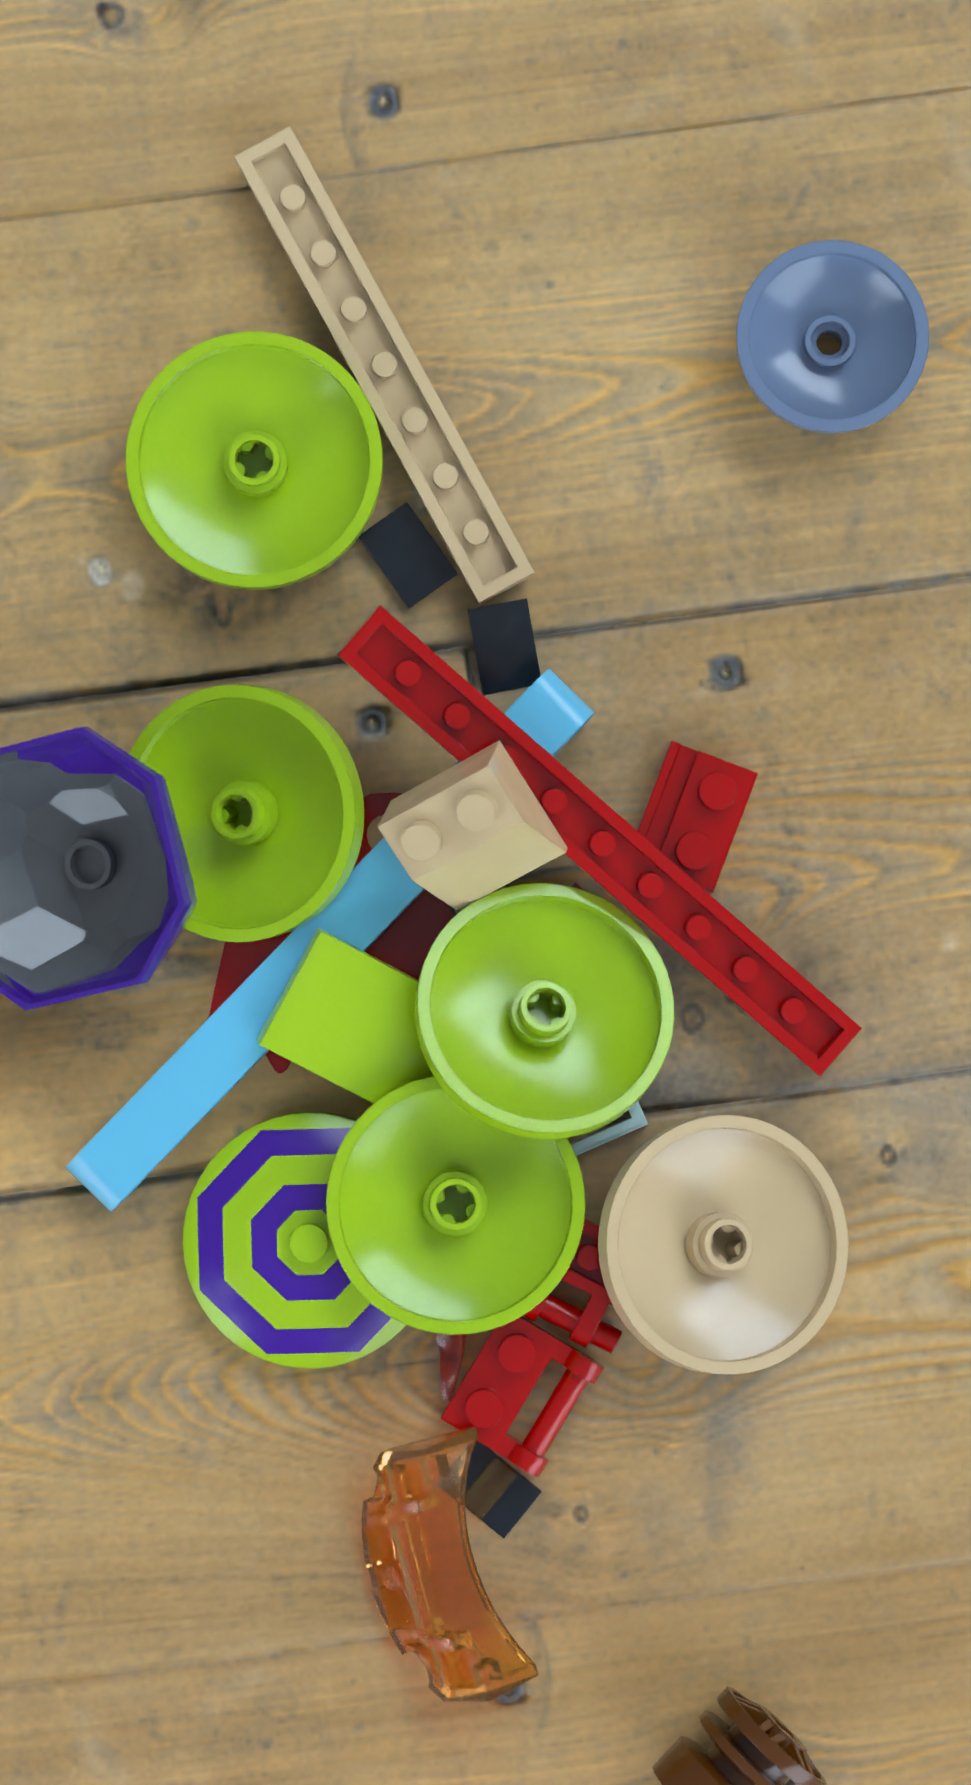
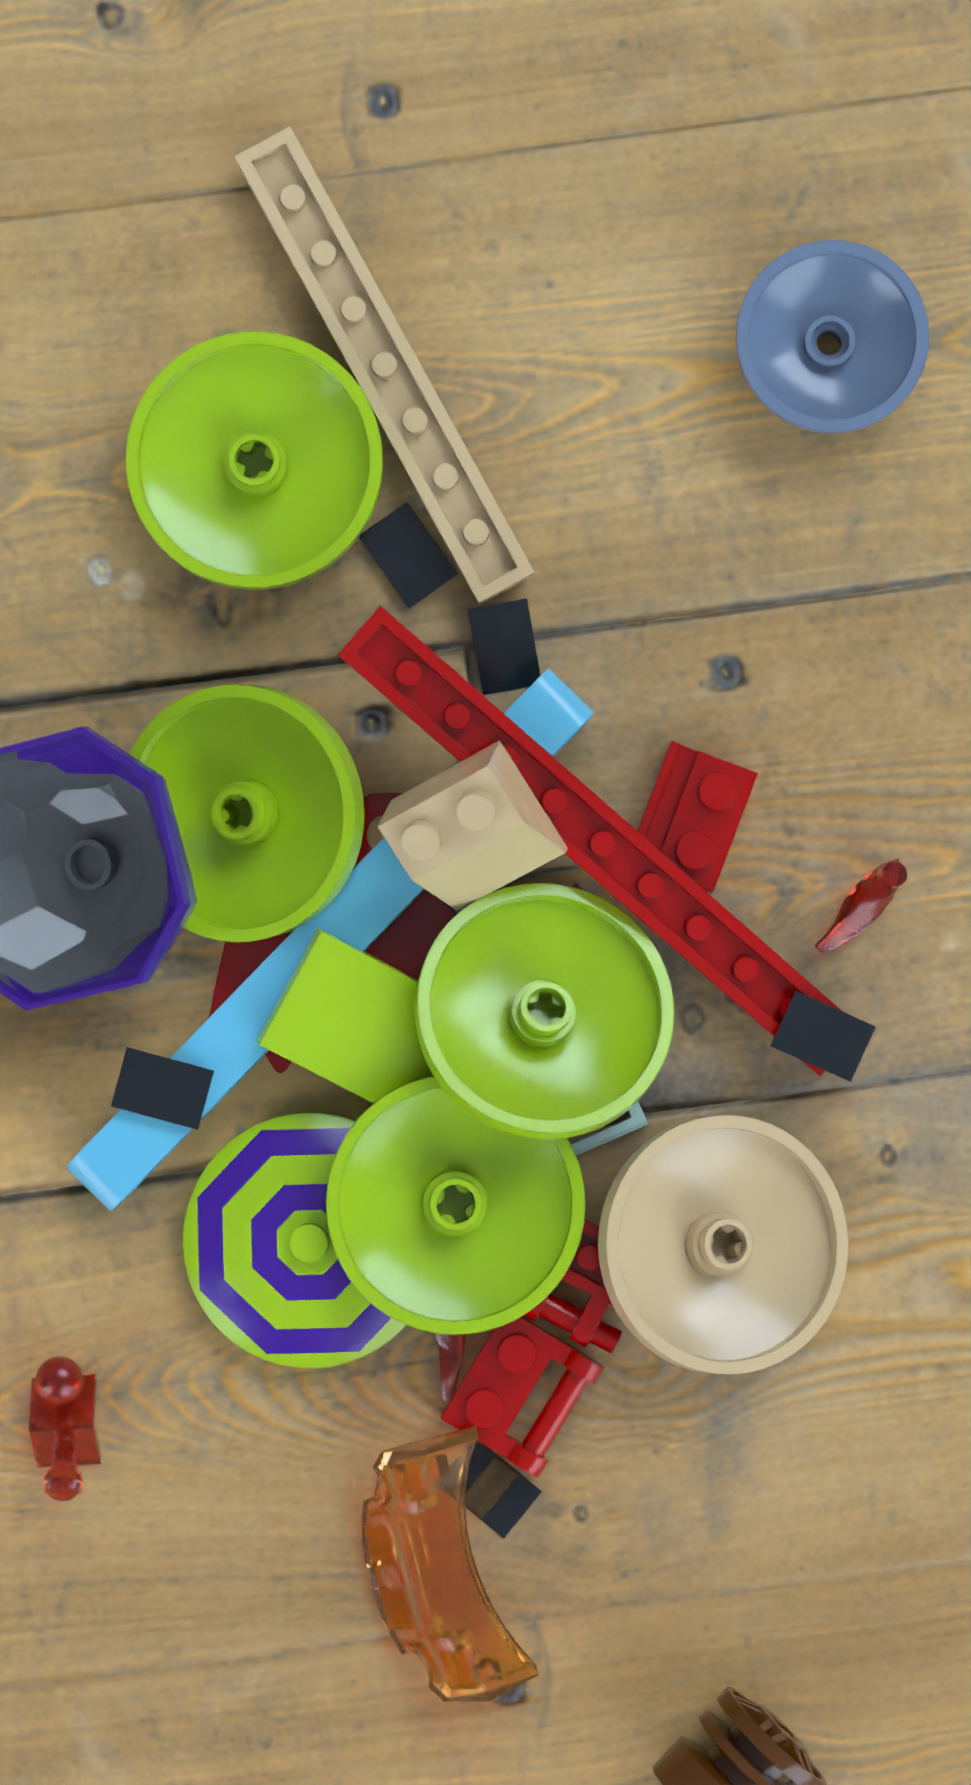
(63, 1425): none -> clear red piece
(162, 1088): none -> black piece
(823, 1036): none -> black piece
(864, 904): none -> clear red bar

